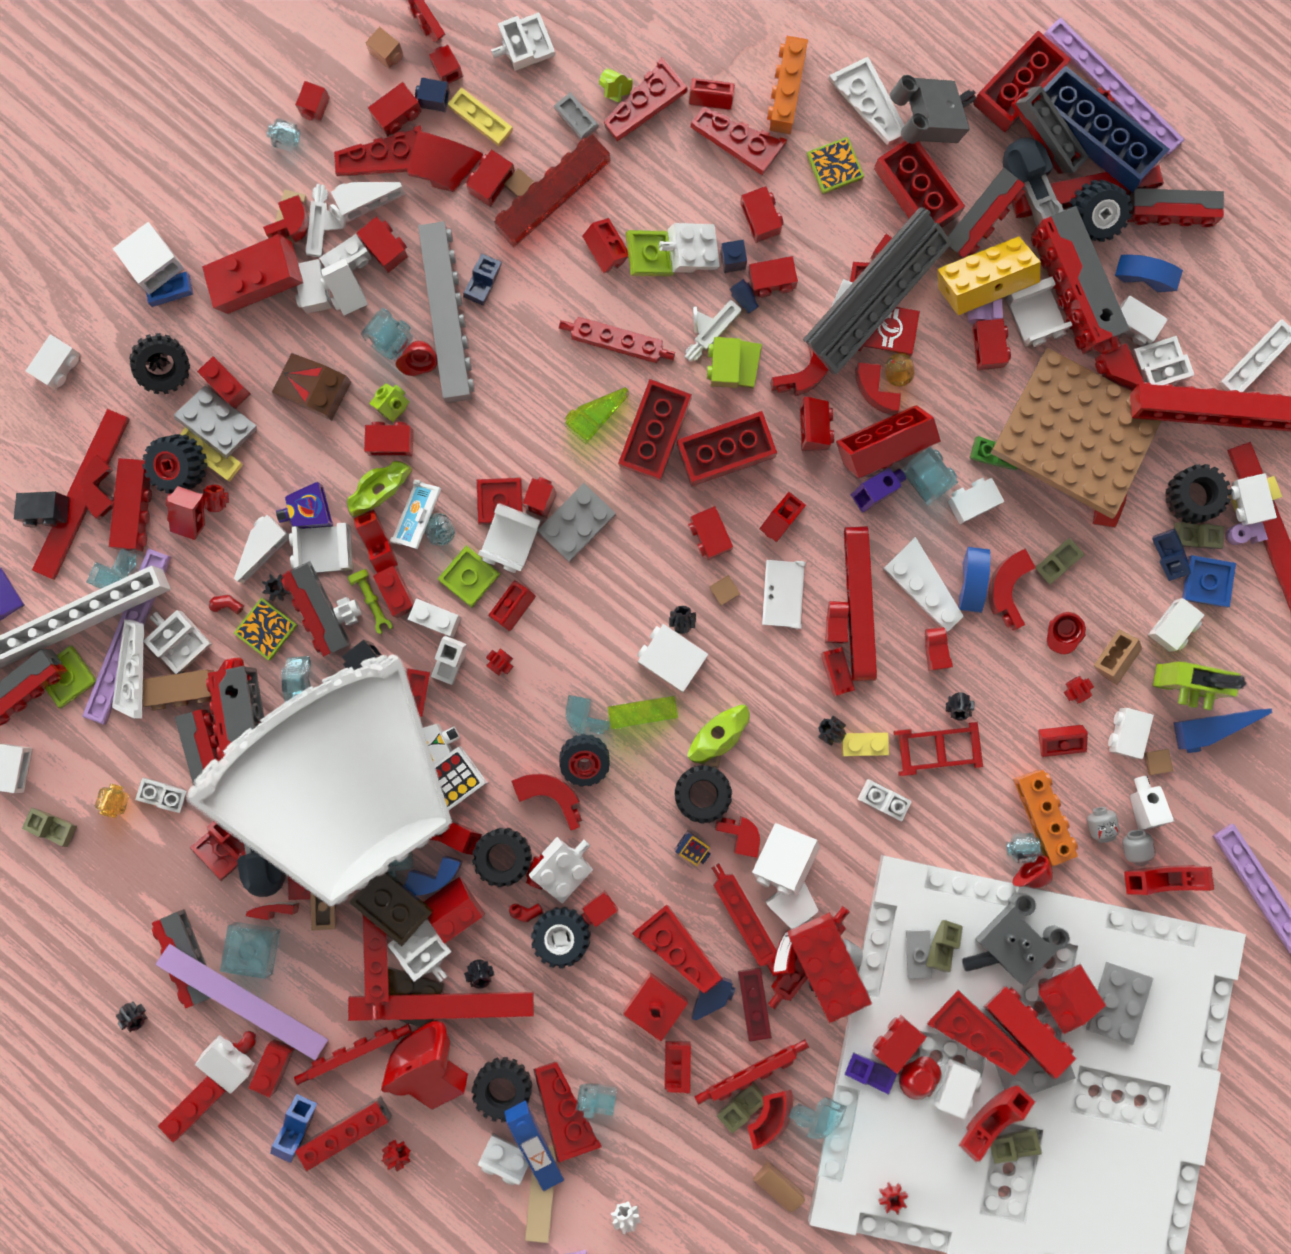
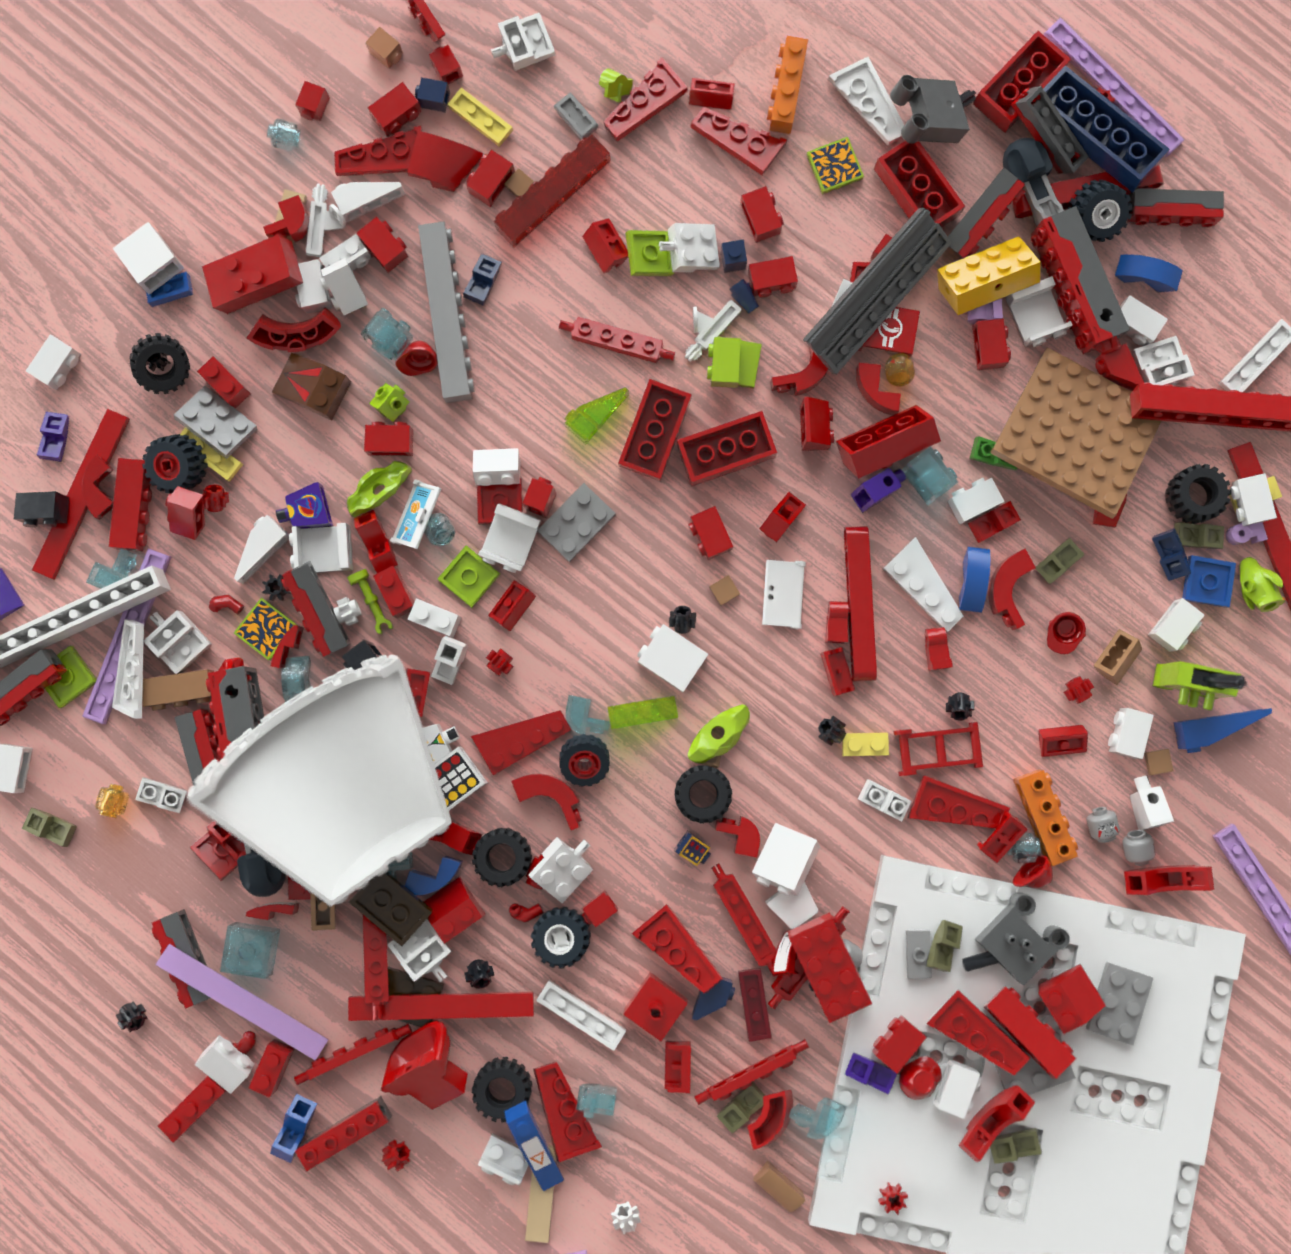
(54, 438): none -> slope
(289, 640): none -> red slope
(294, 336): none -> red brick
(496, 467): none -> white brick
(516, 741): none -> red wing
(581, 1015): none -> white plate
(949, 804): none -> red wing
(994, 521): none -> red slope
(1003, 838): none -> red hinge
(1260, 586): none -> lime animal

